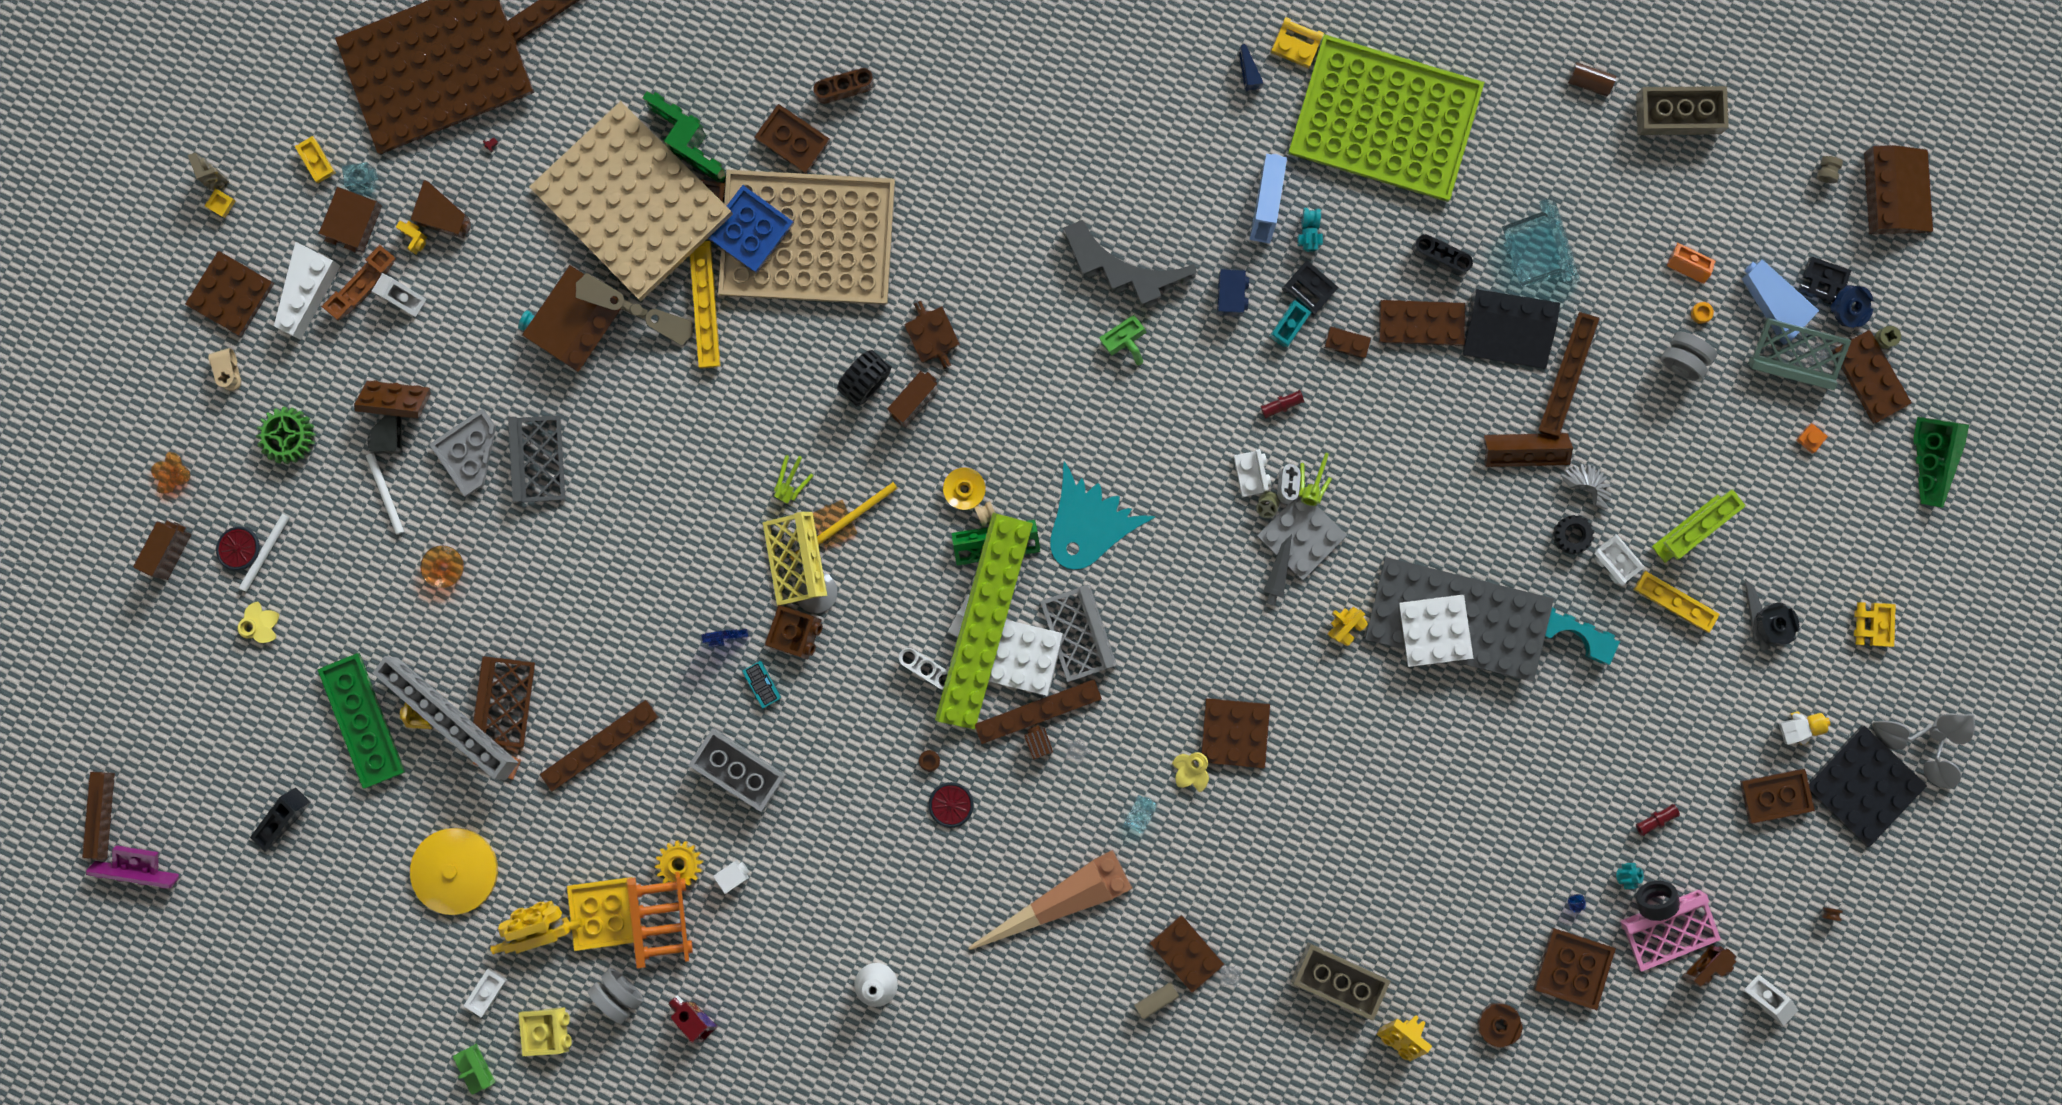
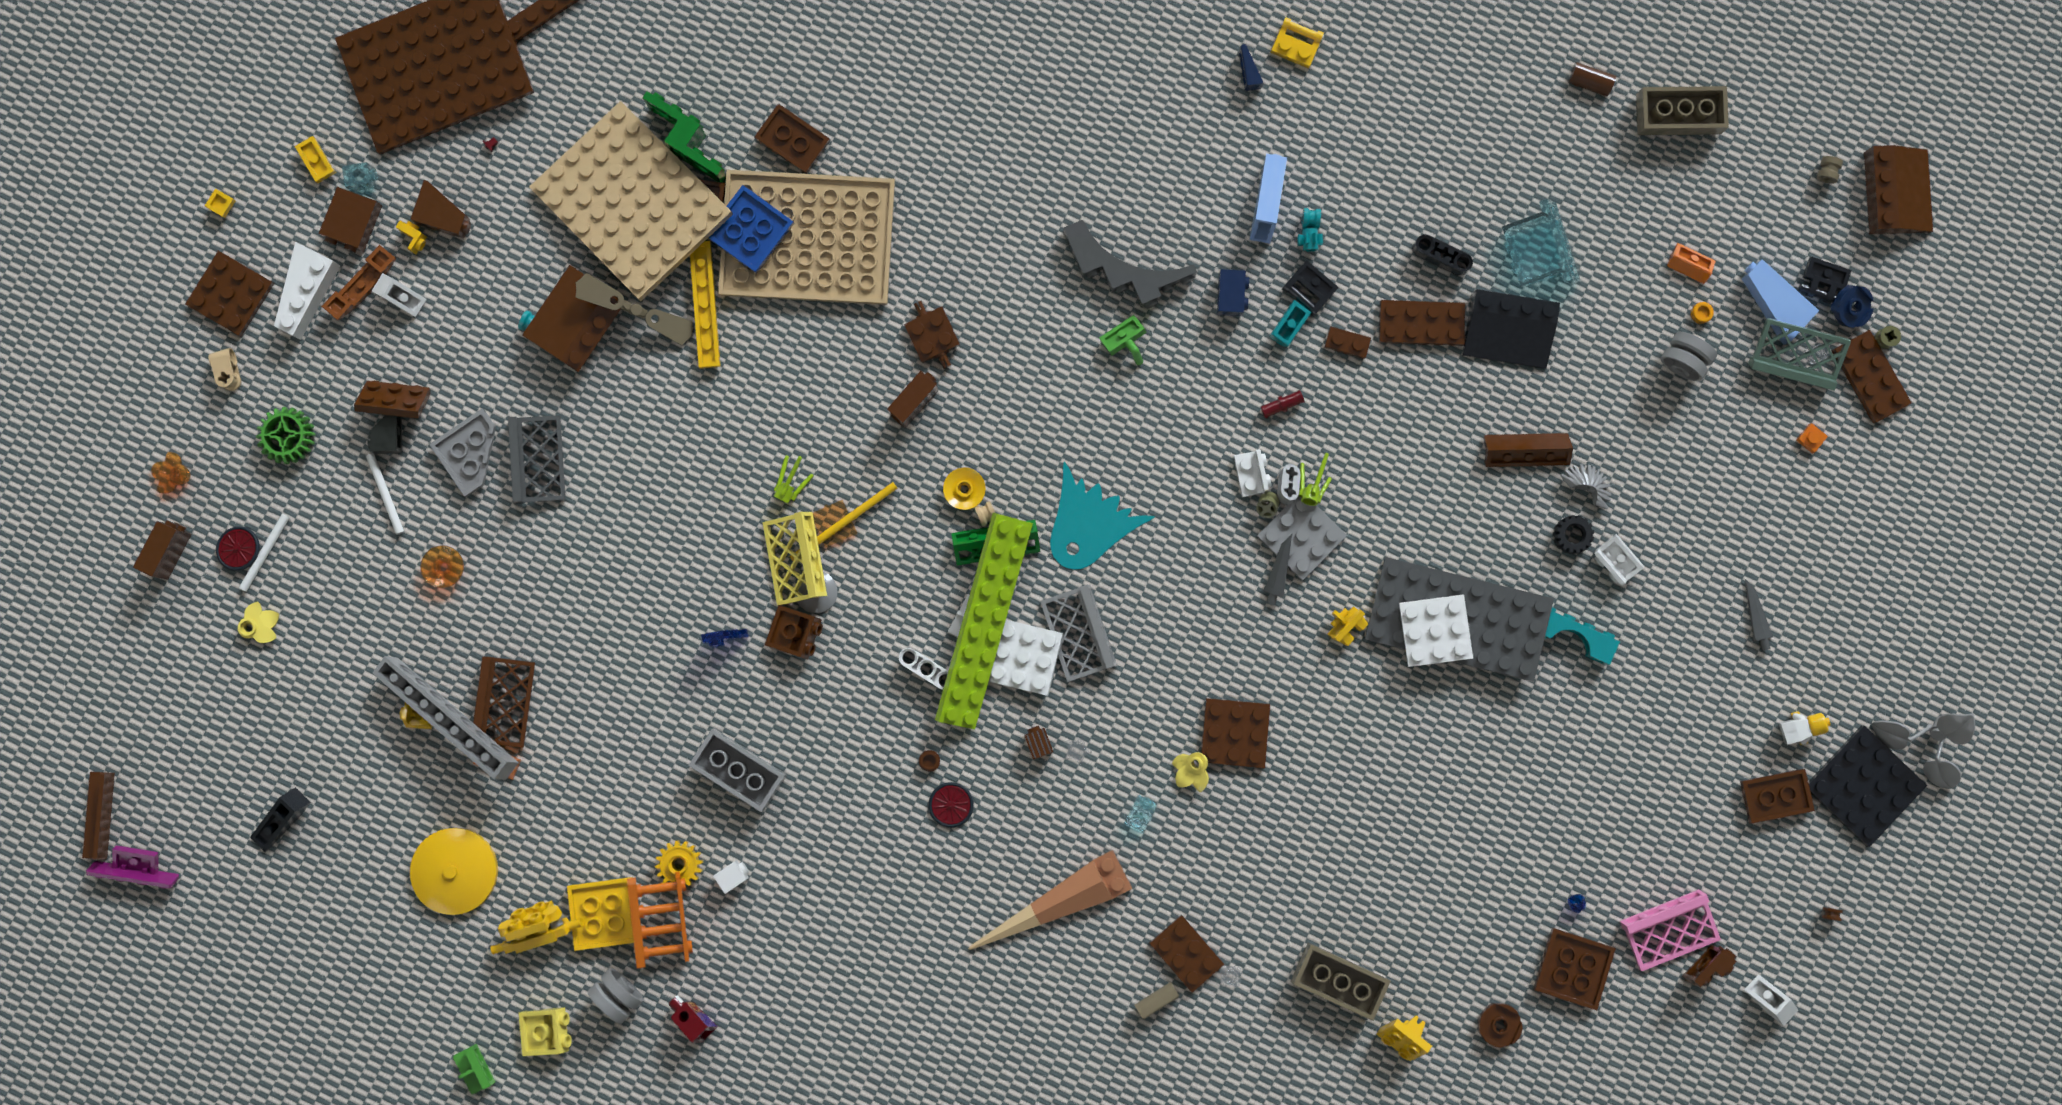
(206, 173): dark tan bracket -> none
(361, 721): green plate -> none
(485, 992): white plate -> none
(599, 745): reddish brown plate -> none
(761, 684): tile -> none
(835, 93): reddish brown beam -> none
(864, 378): black tyre -> none
(880, 977): white cone -> none
(1038, 711): reddish brown plate -> none
(1386, 118): lime plate -> none
(1569, 374): reddish brown plate -> none
(1630, 876): teal gear -> none
(1657, 820): dark red pin -> none
(1661, 911): black tyre -> none
(1676, 601): yellow plate -> none
(1698, 526): lime fence -> none
(1767, 626): black plate -> none
(1881, 627): yellow plate -> none
(1938, 455): green wedge -> none

